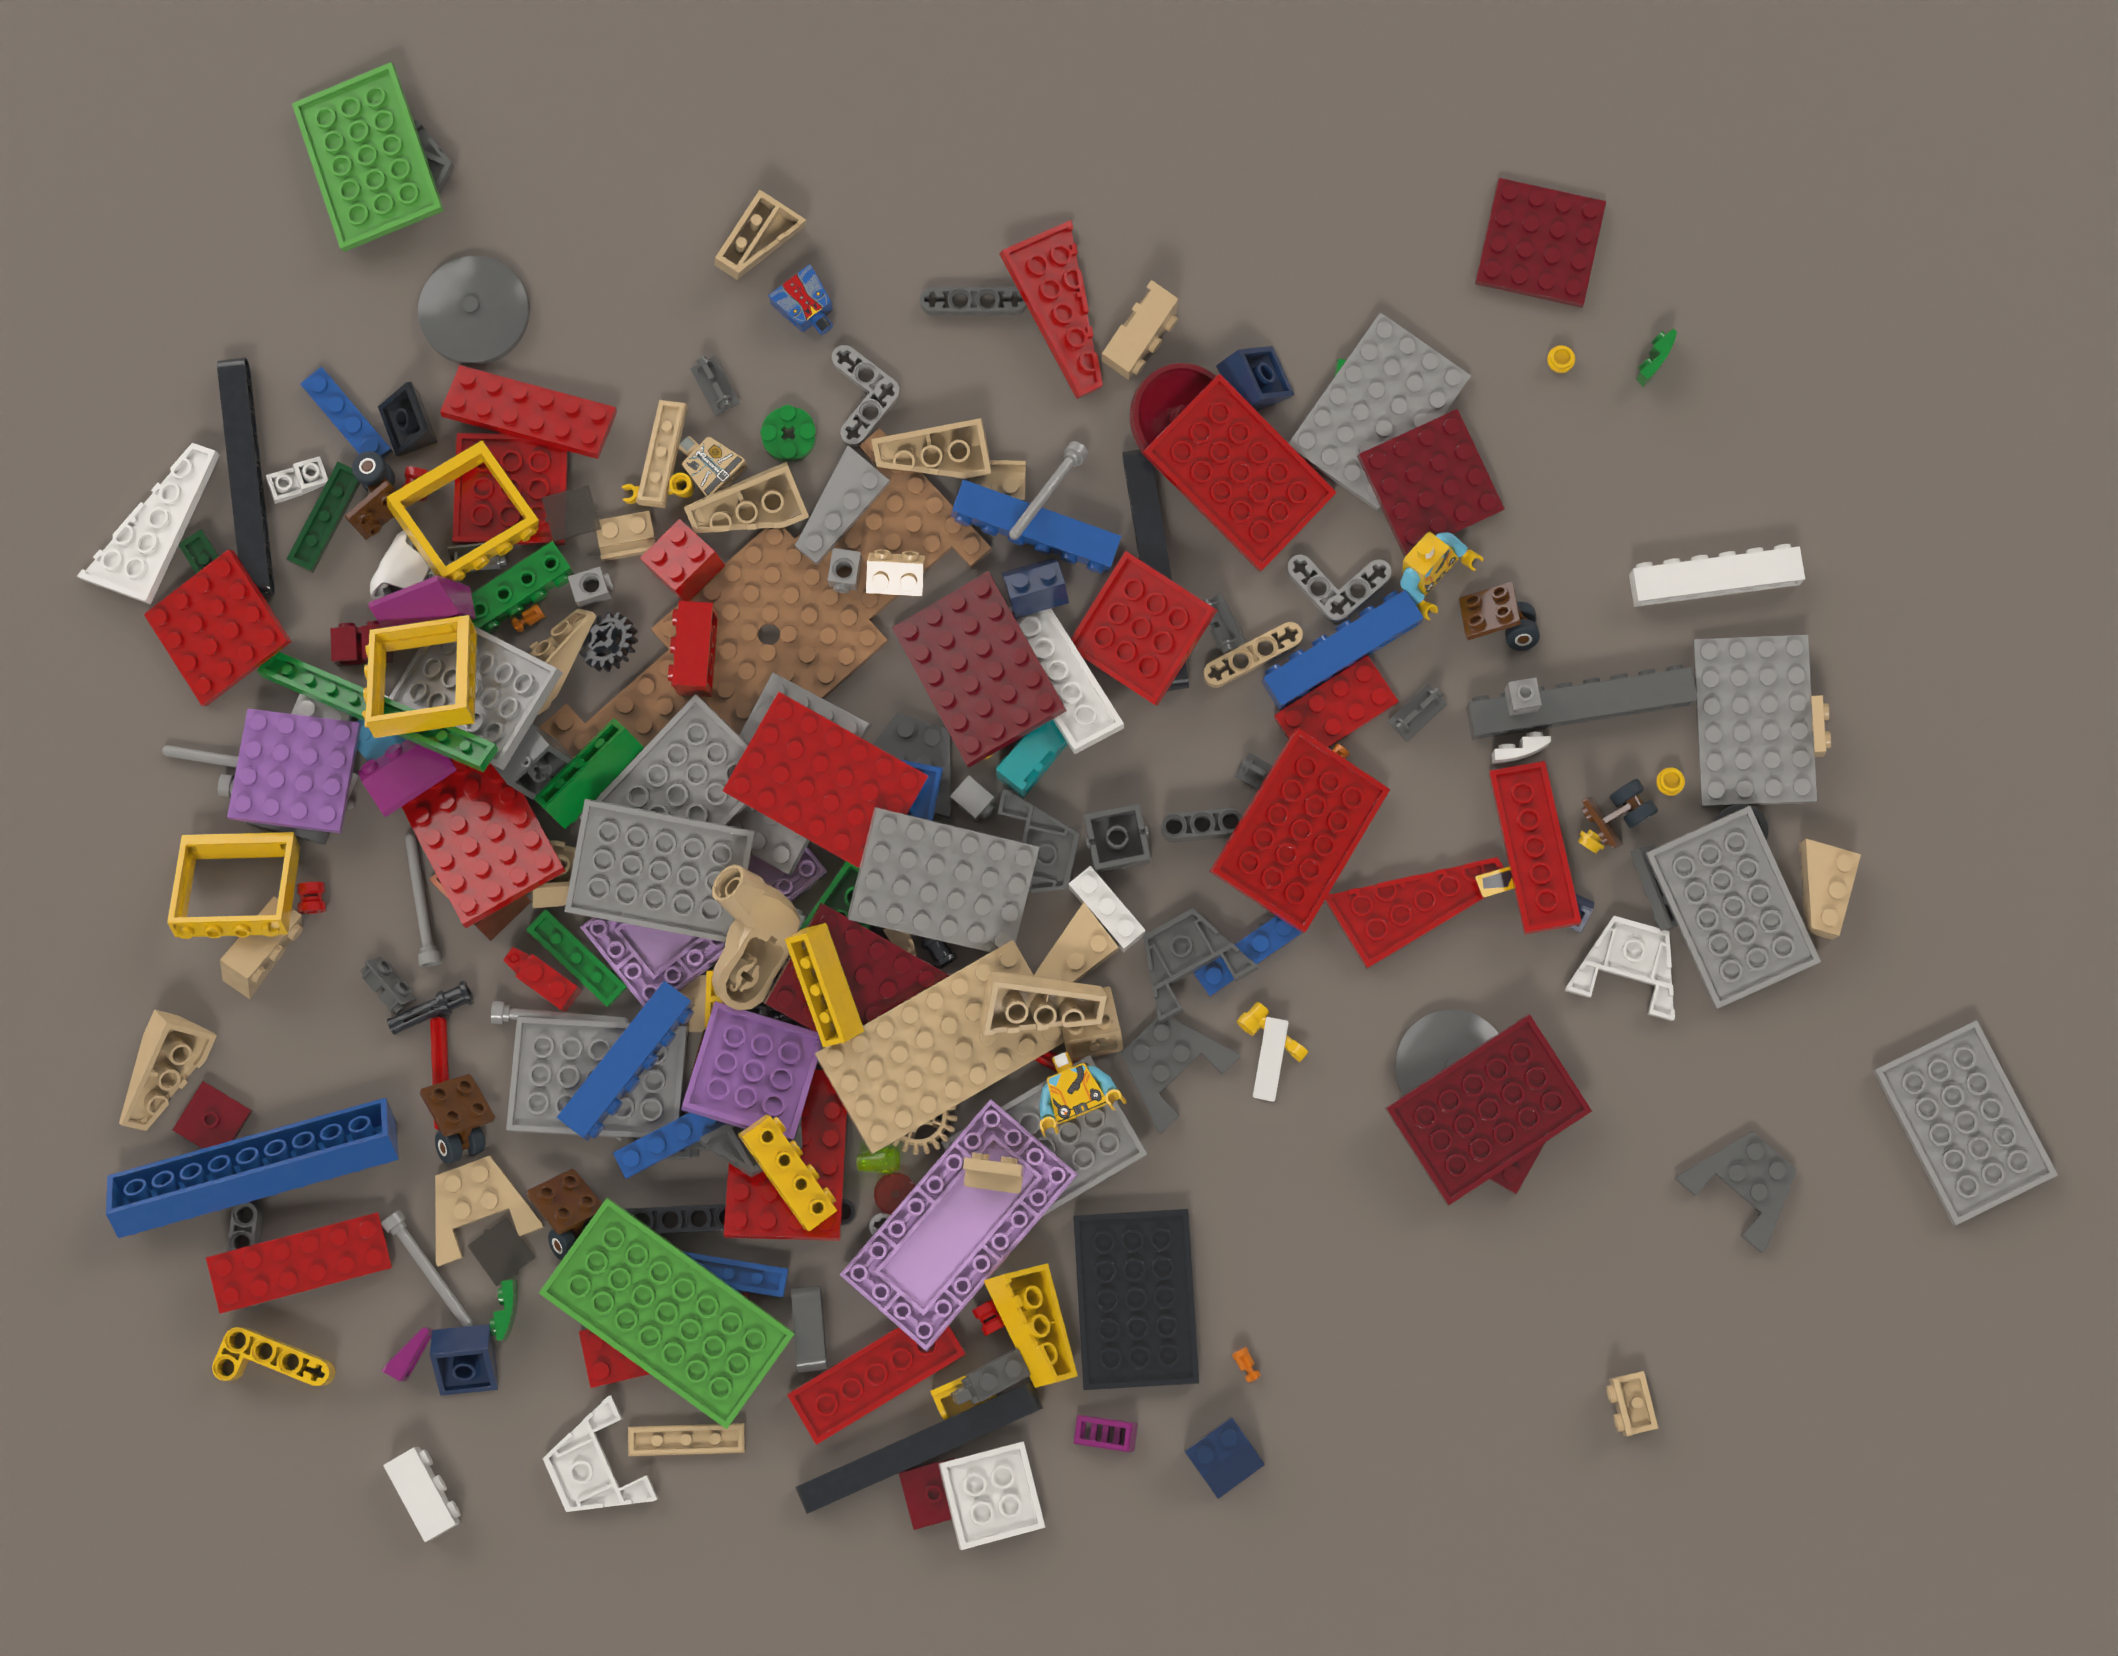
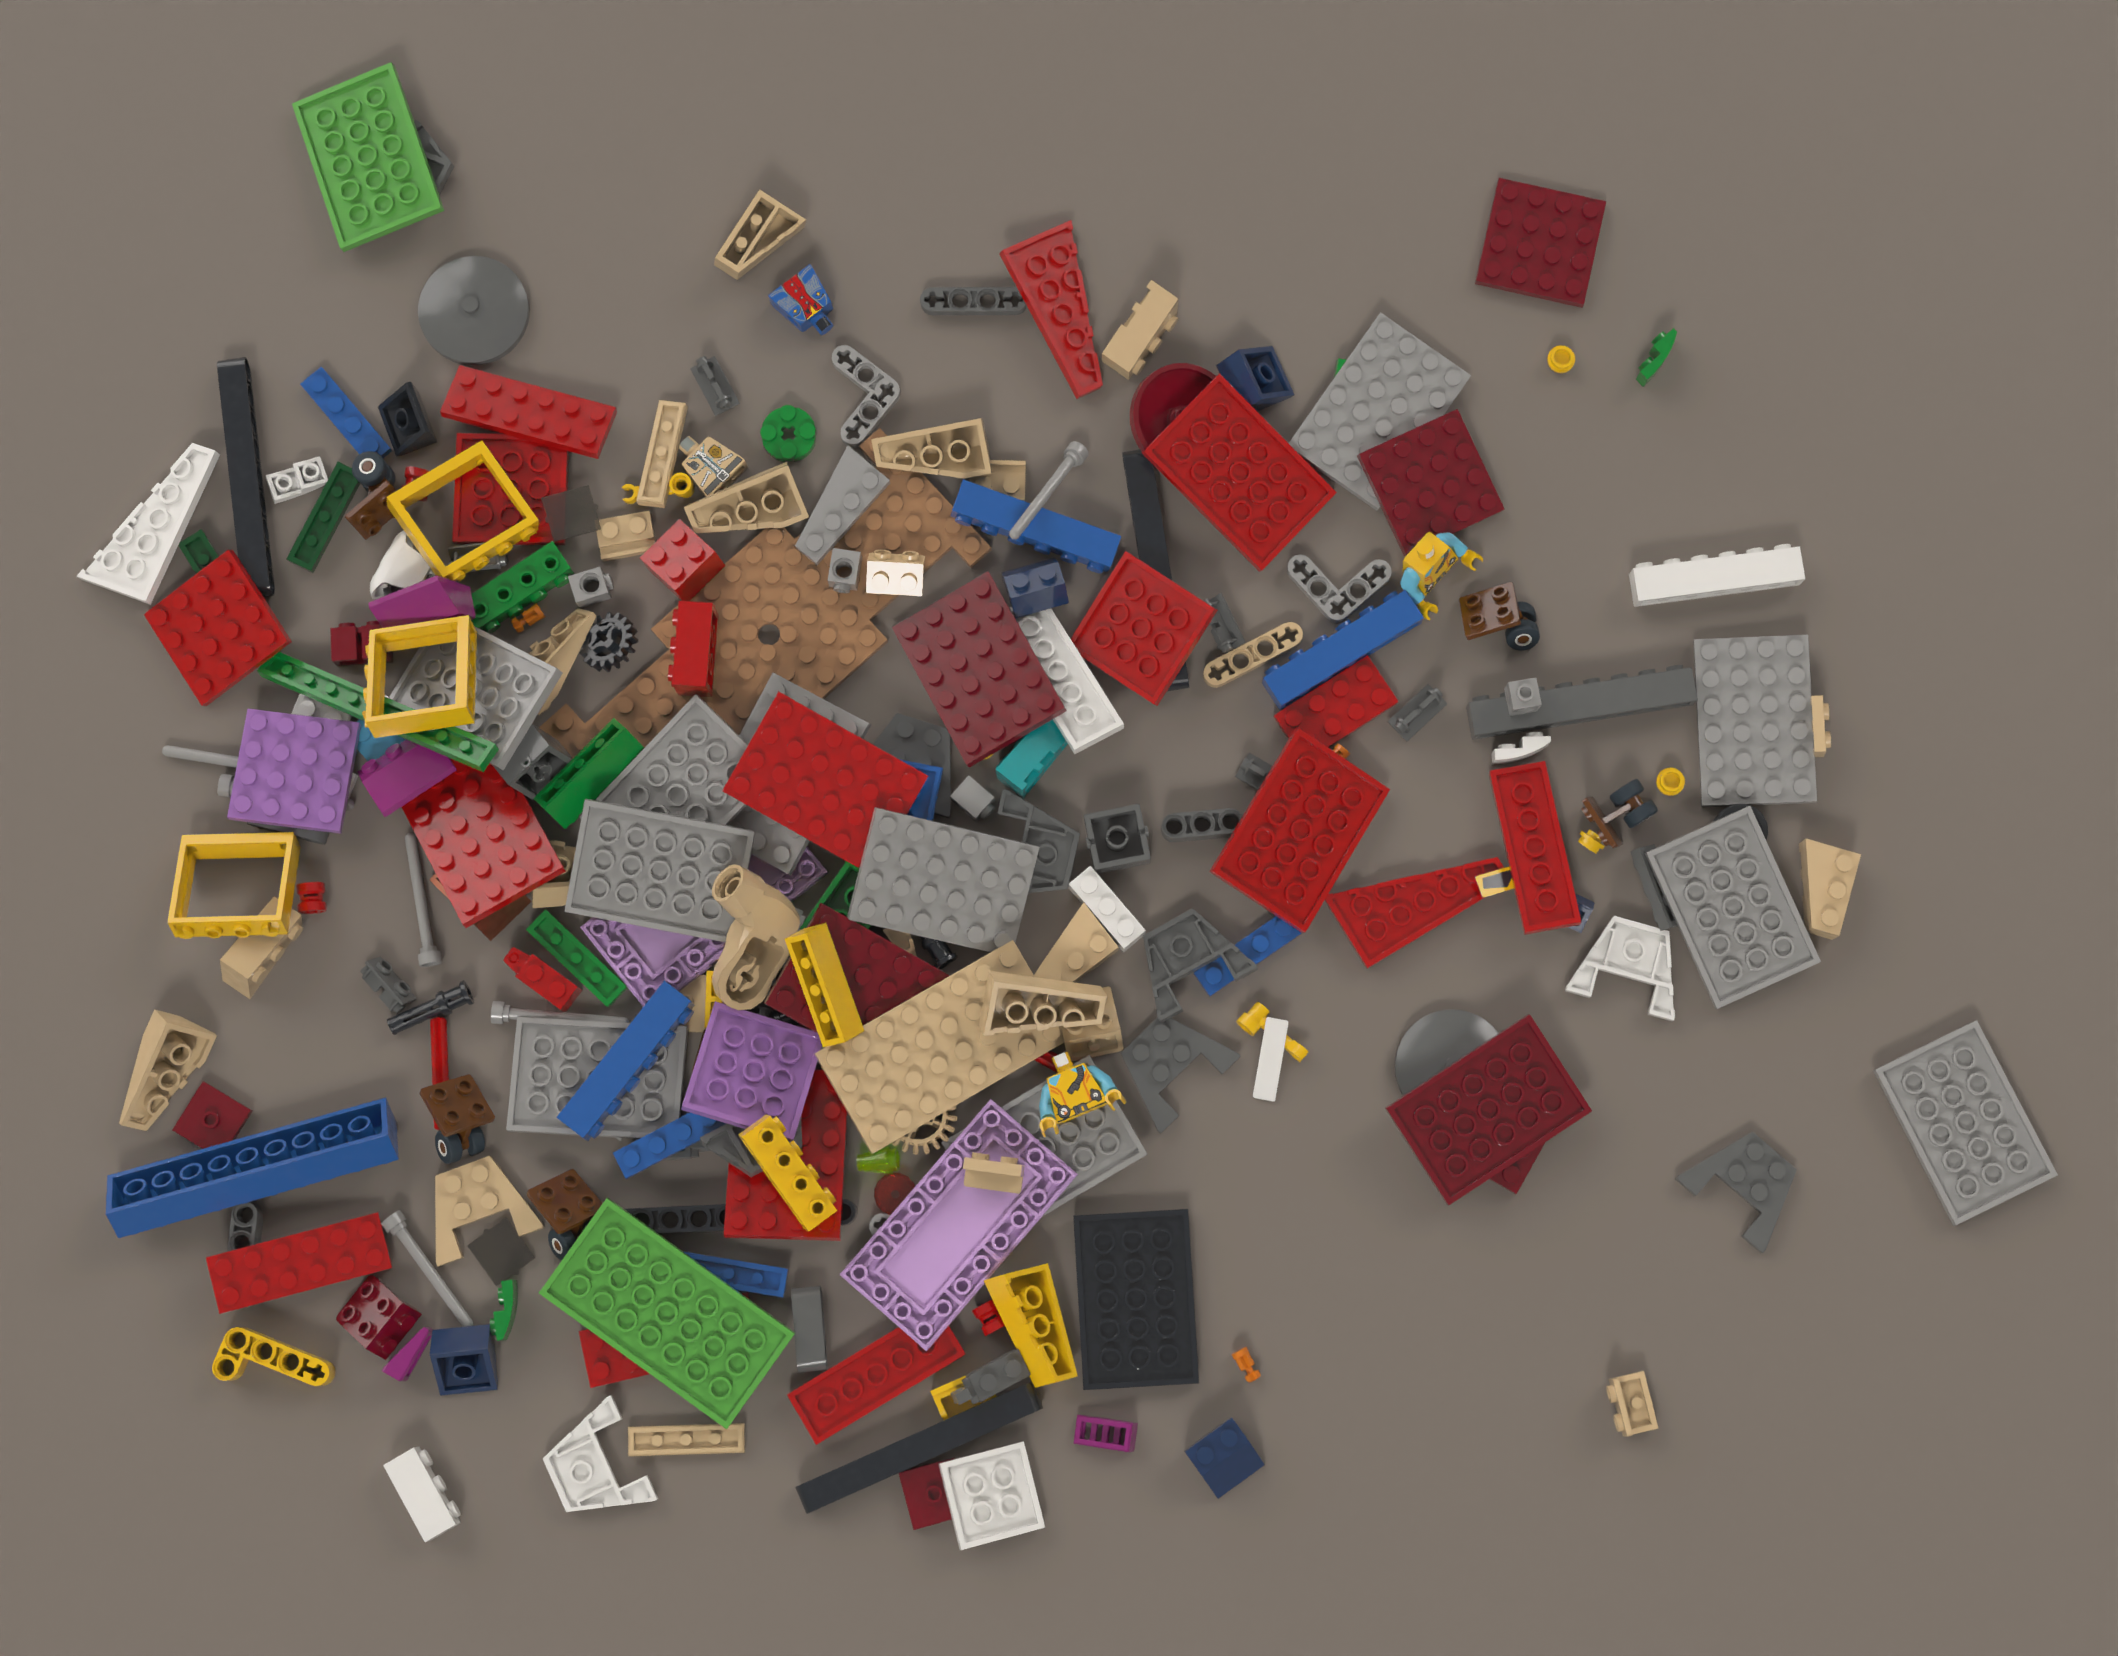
(377, 1317): none -> dark red bracket

